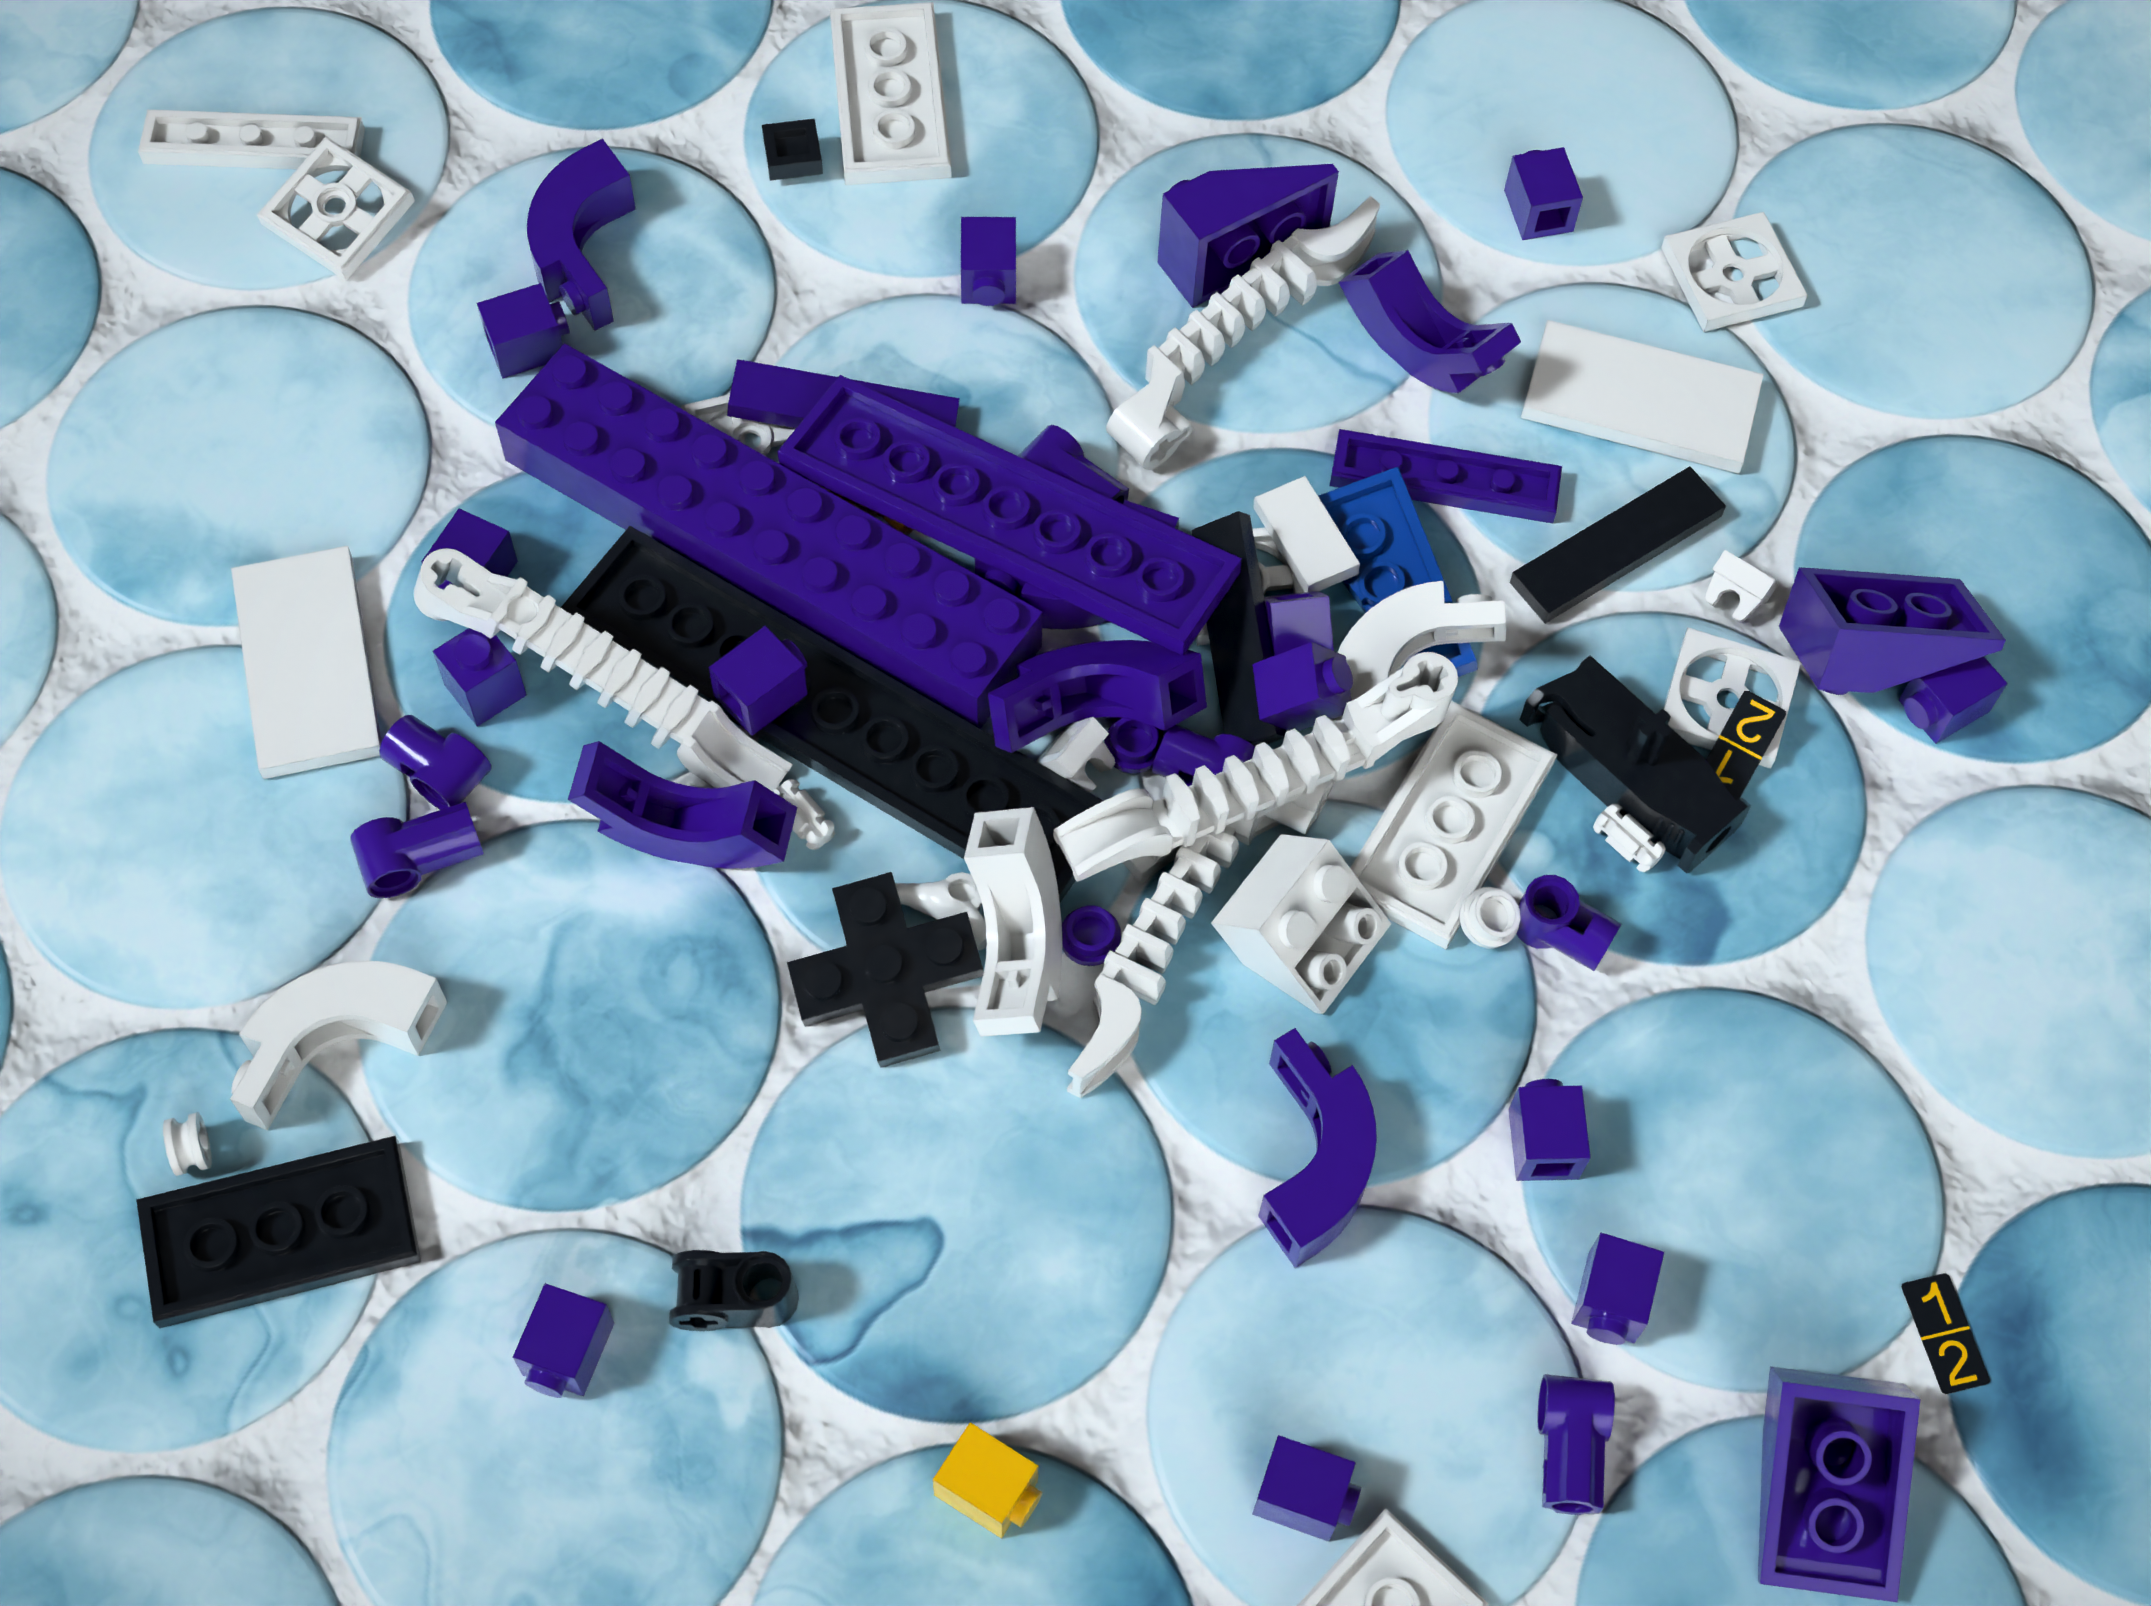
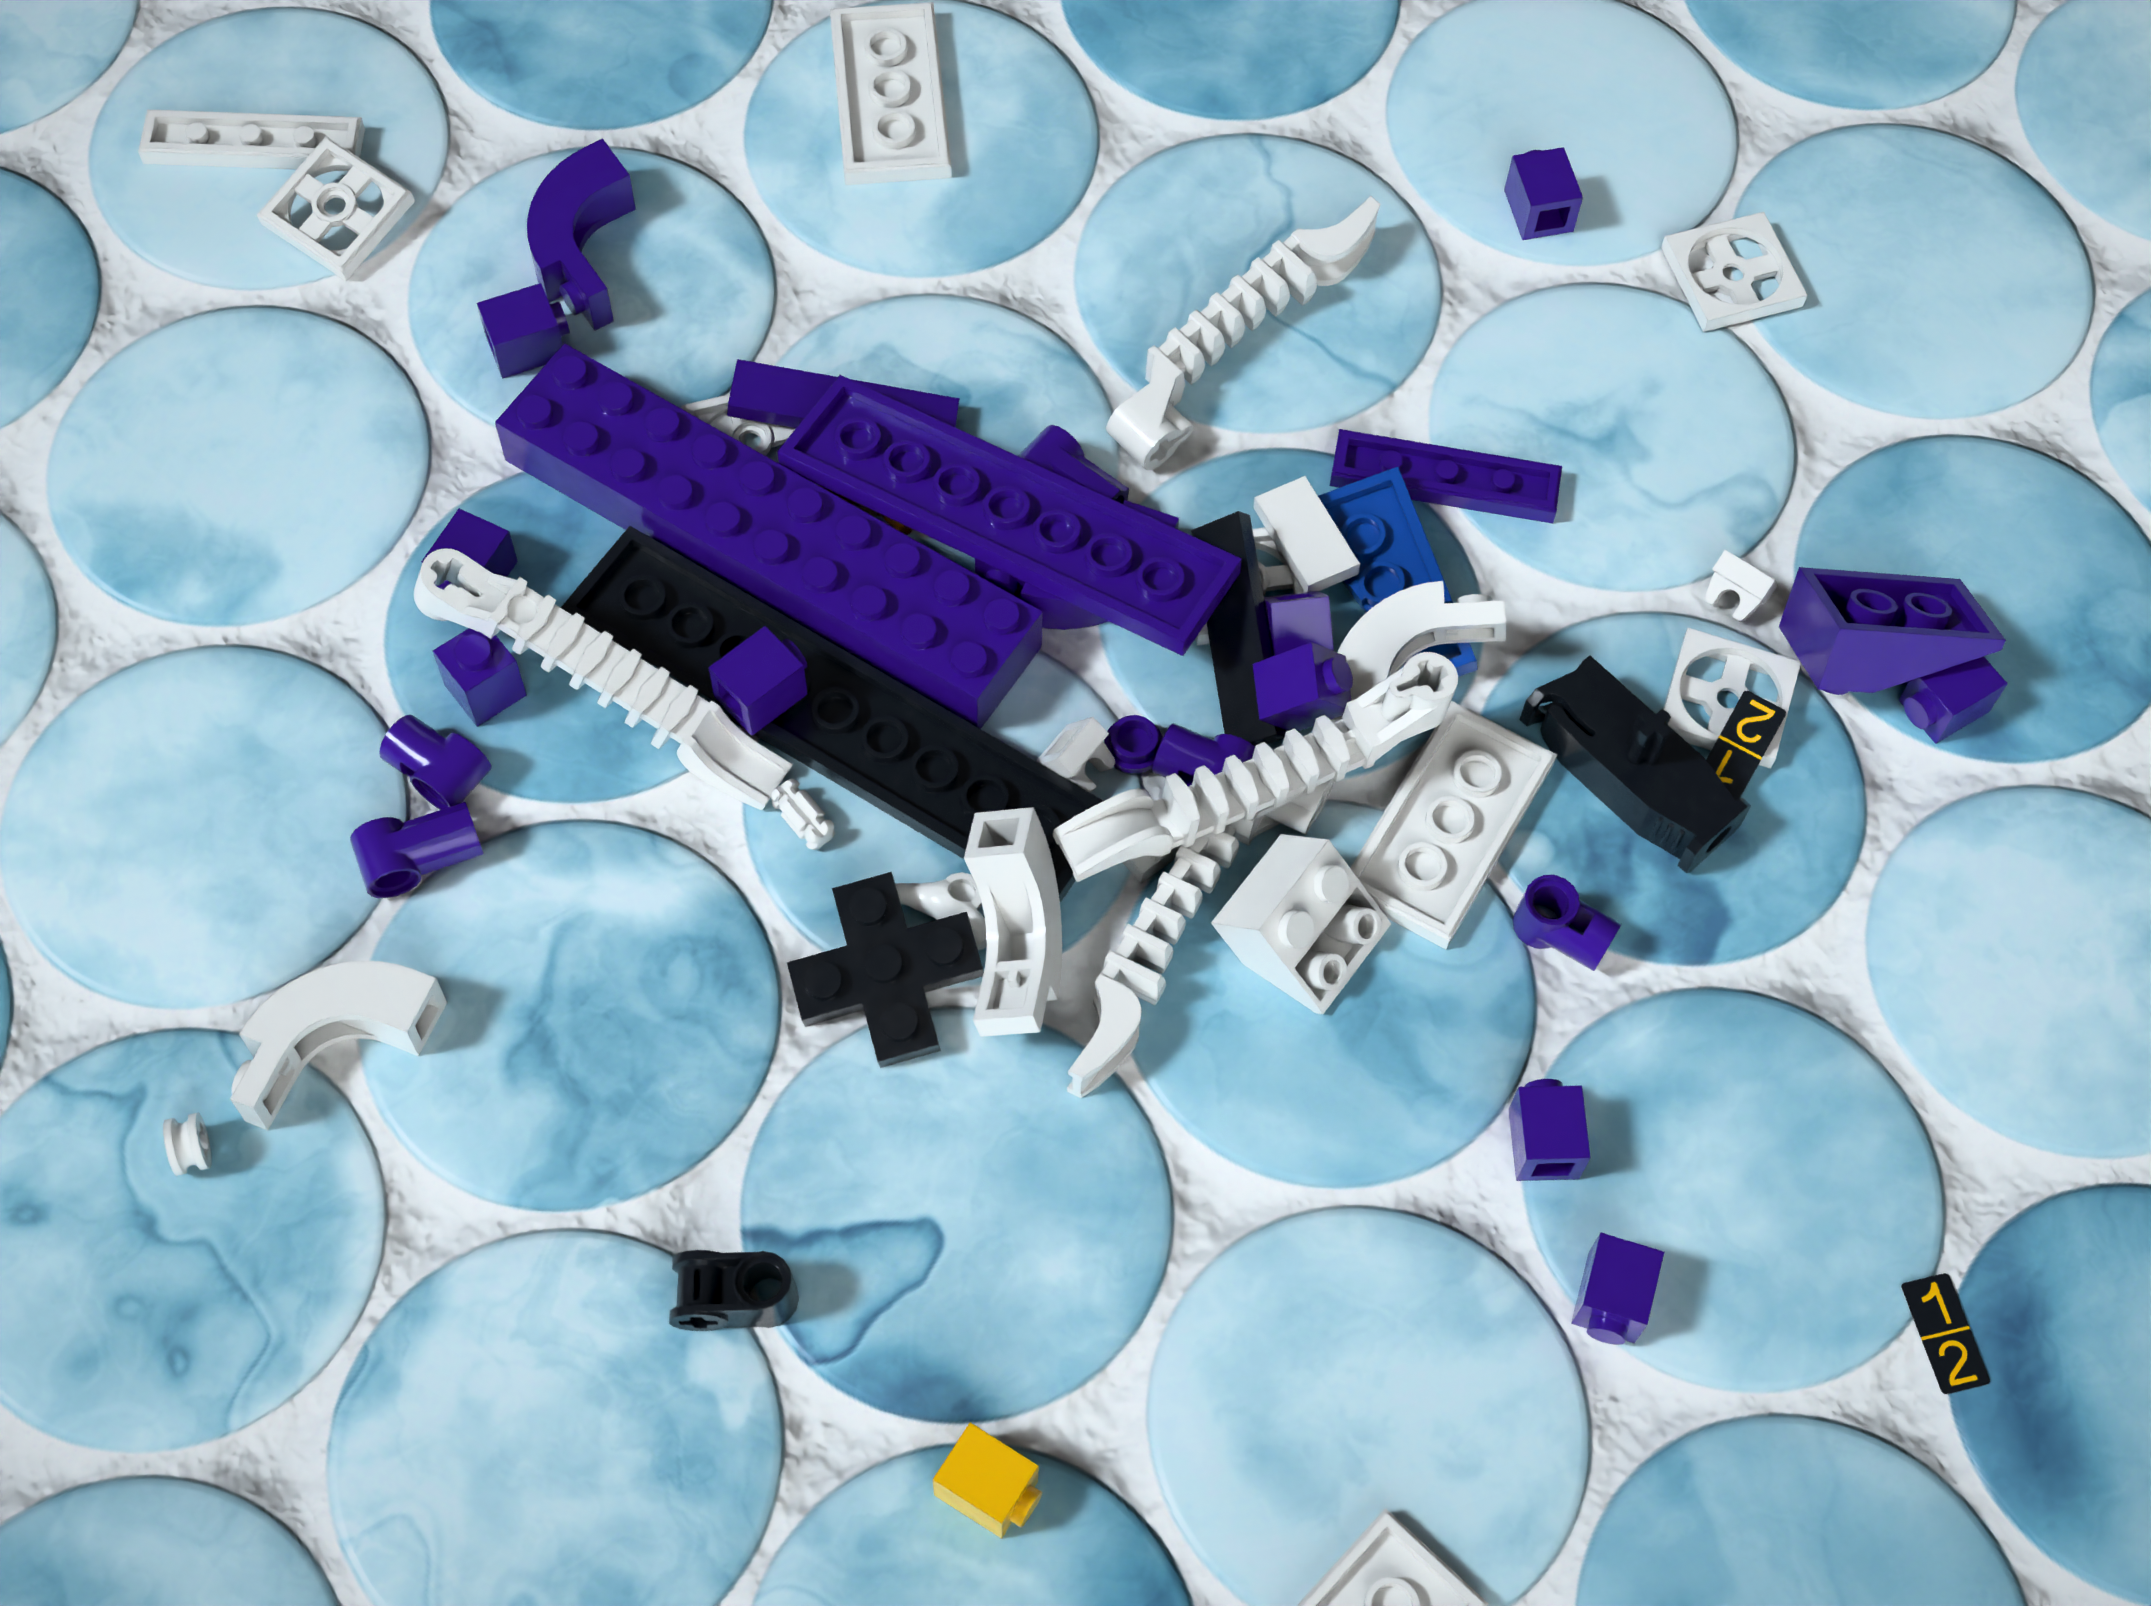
(277, 1231): black tile -> none
(306, 662): white tile -> none
(562, 1342): dark purple brick -> none
(680, 822): dark purple arch -> none
(792, 149): black plate -> none
(988, 260): dark purple brick -> none
(1090, 935): dark purple plate -> none
(1097, 681): dark purple arch -> none
(1232, 217): dark purple slope -> none
(1307, 1489): dark purple brick -> none
(1323, 1197): dark purple arch -> none
(1418, 330): dark purple arch -> none
(1490, 917): white plate -> none
(1575, 1423): dark purple piece -> none
(1617, 544): black tile -> none
(1629, 837): white piece -> none
(1643, 396): white tile -> none
(1835, 1483): dark purple slope -> none

